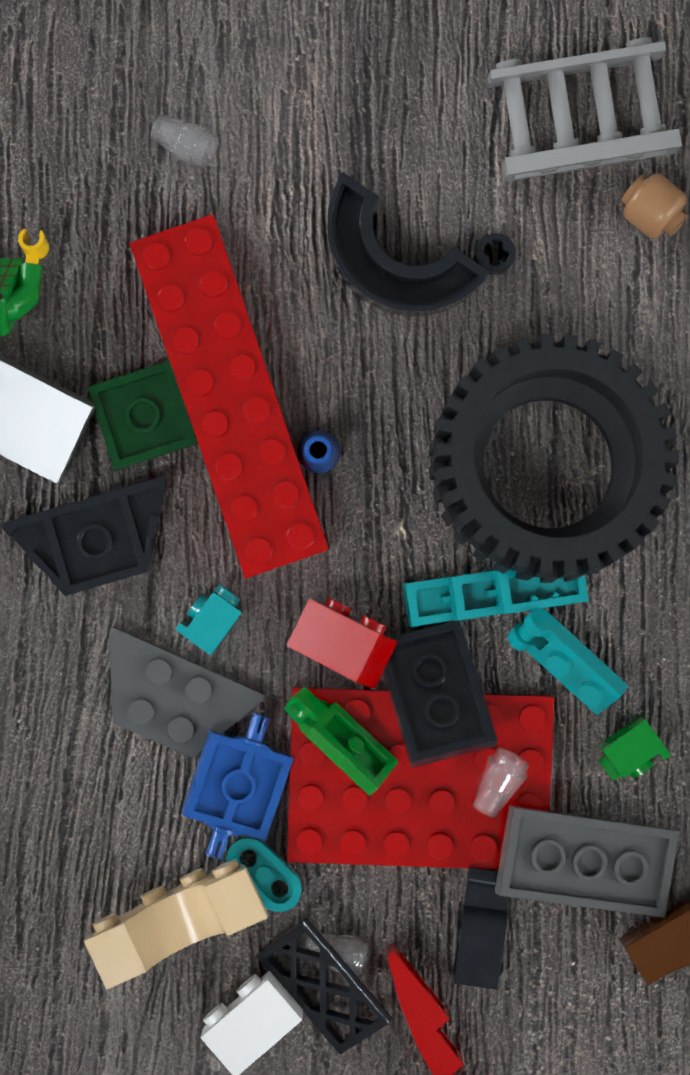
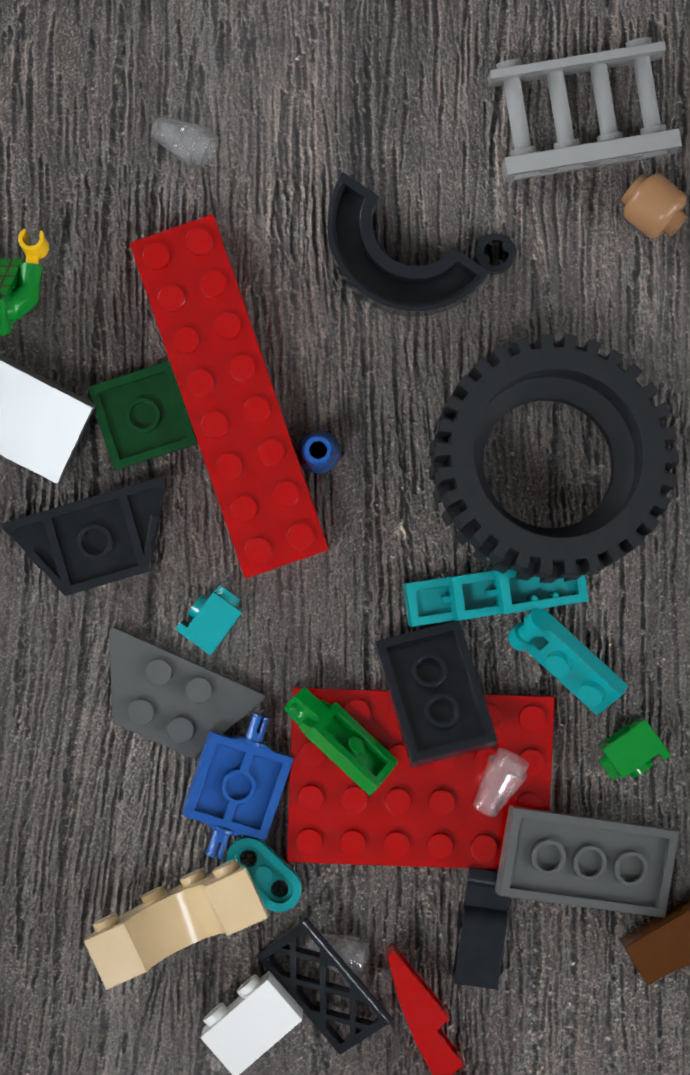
(343, 643): brick -> none

